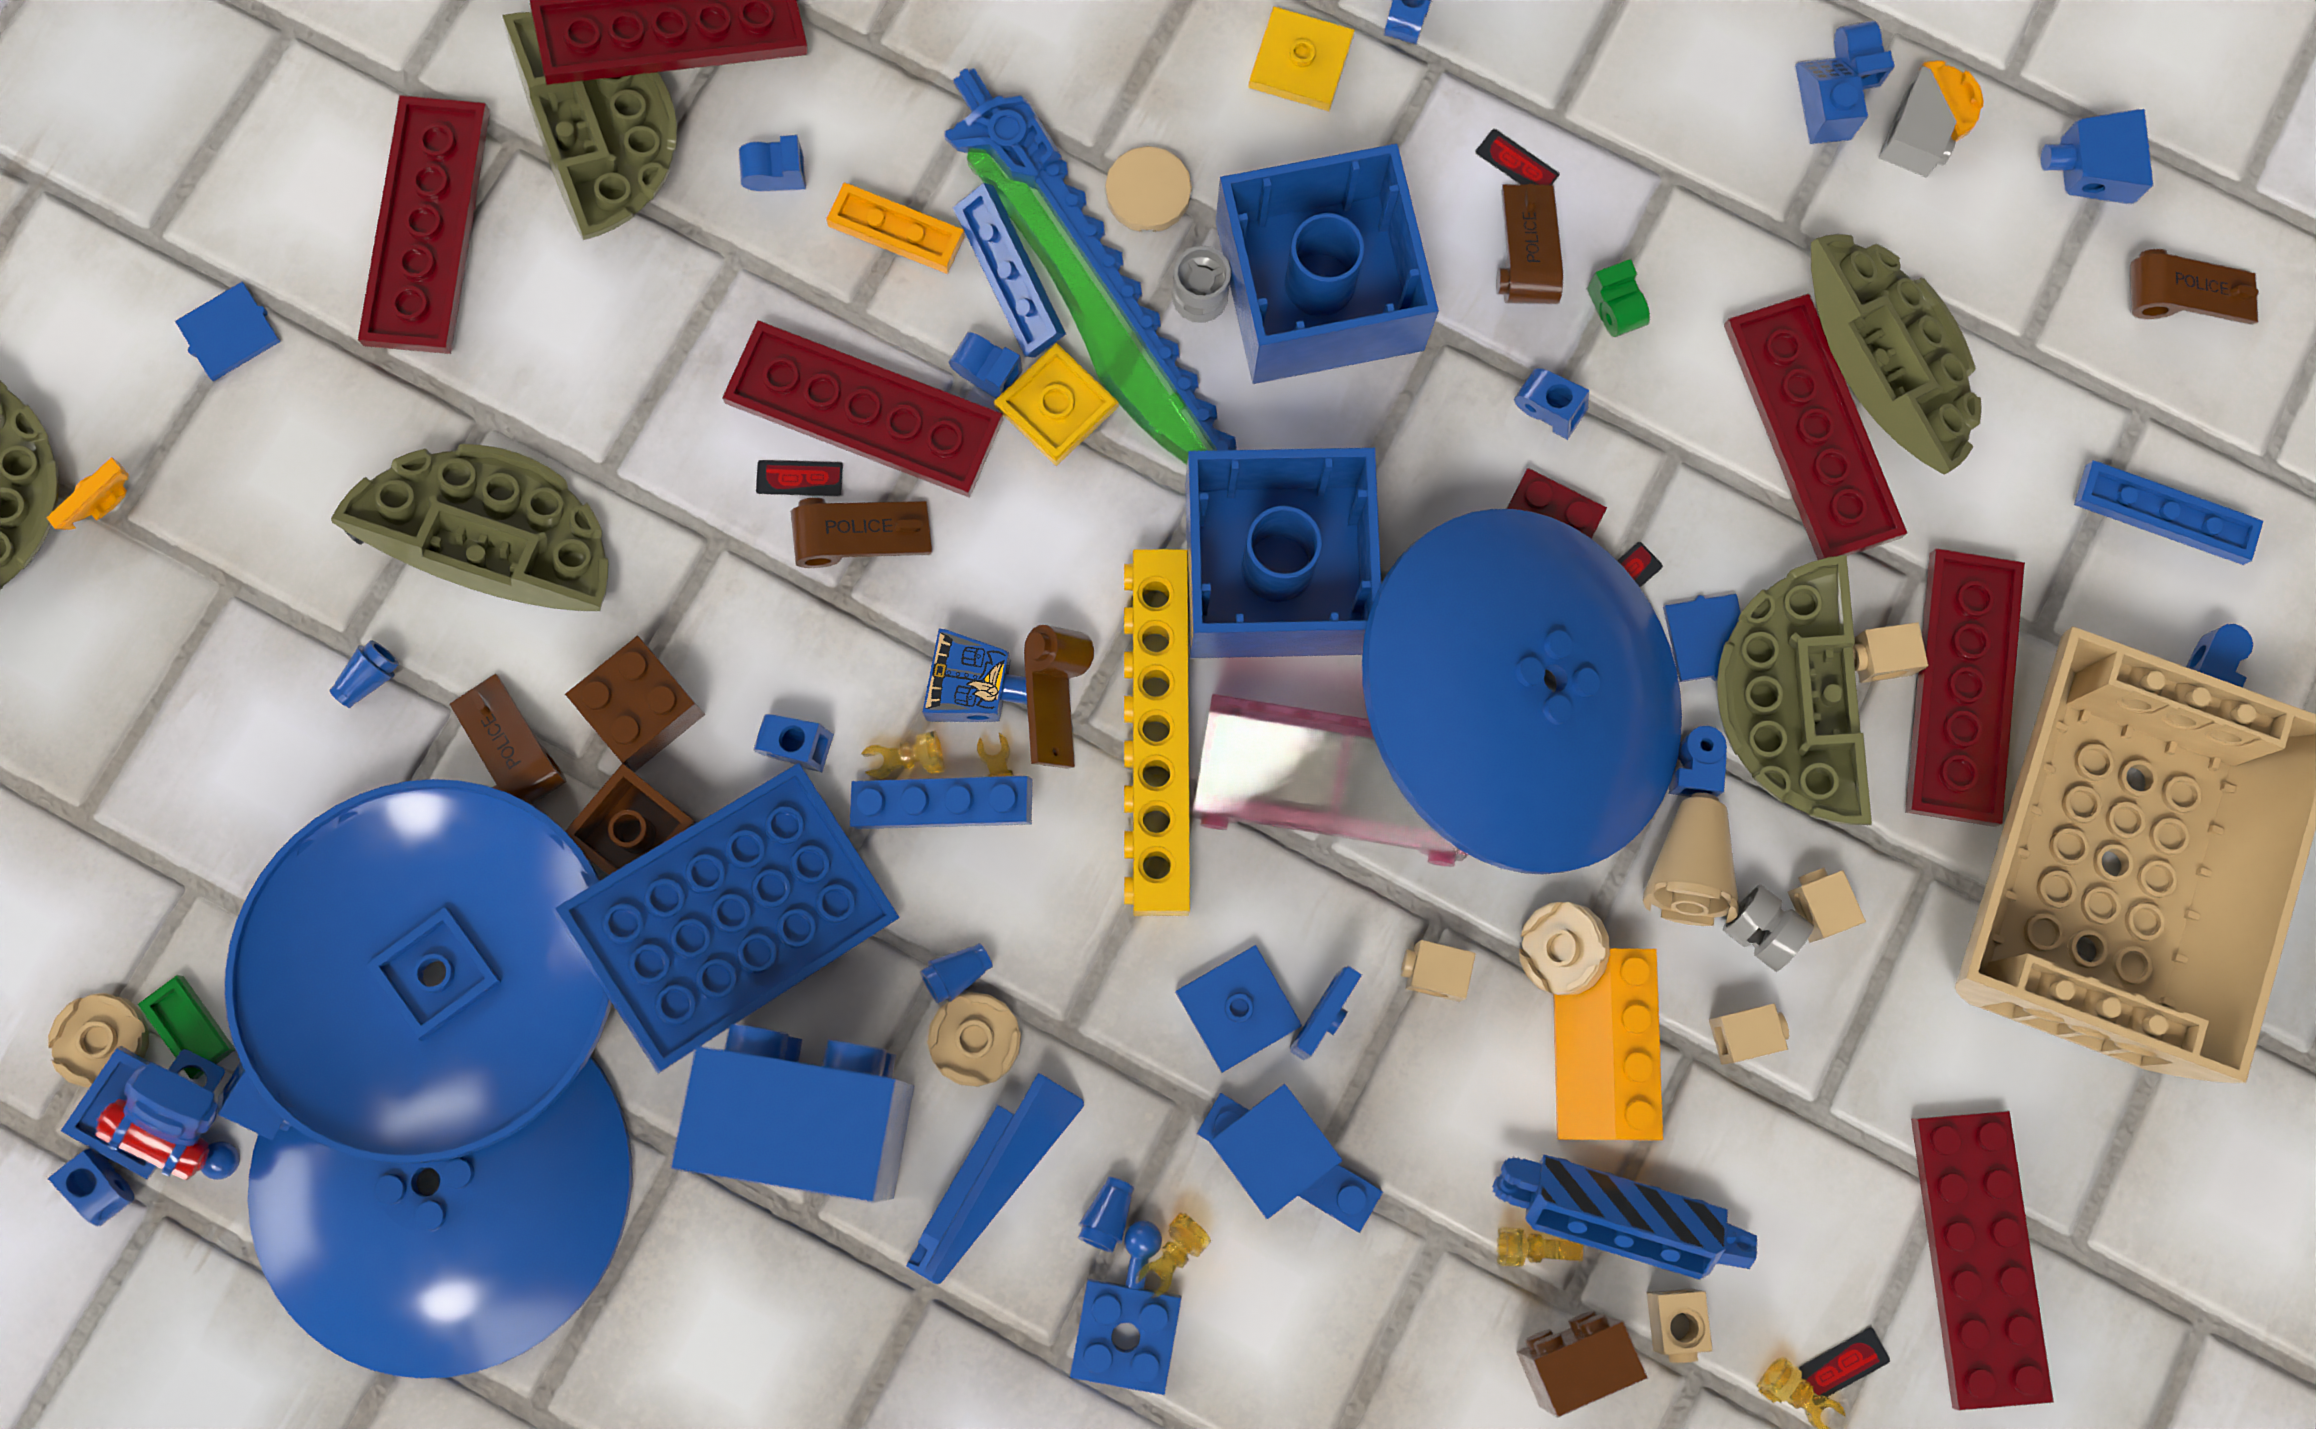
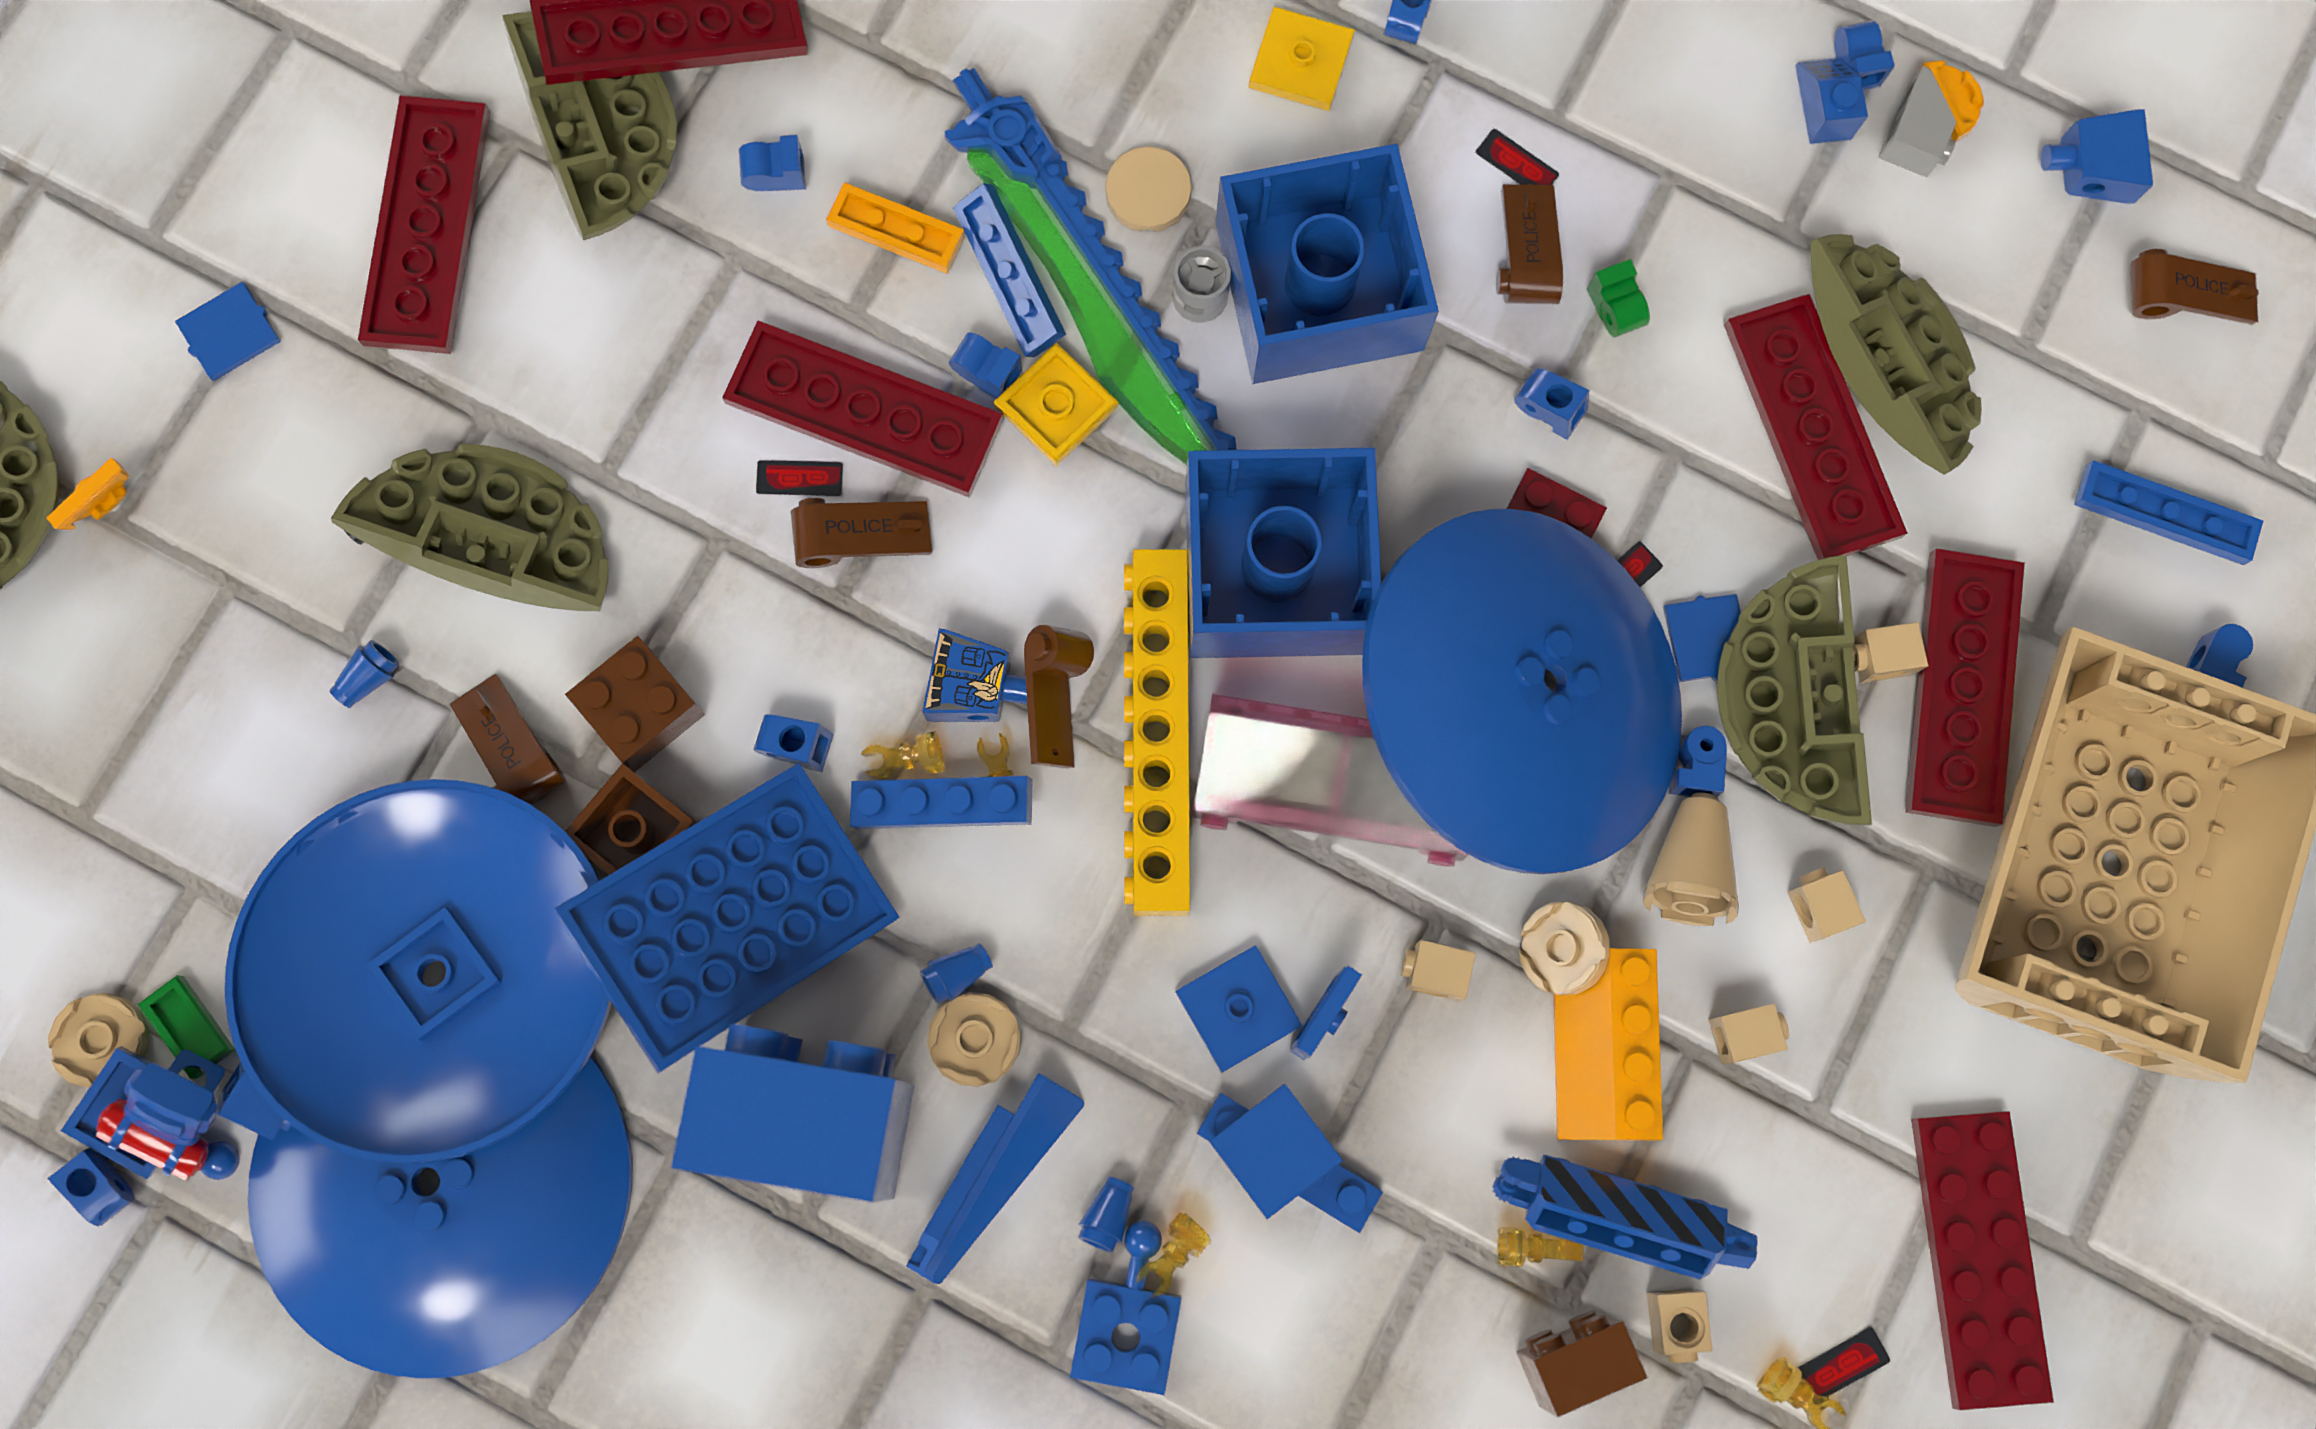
(1772, 931): light grey wheel -> none

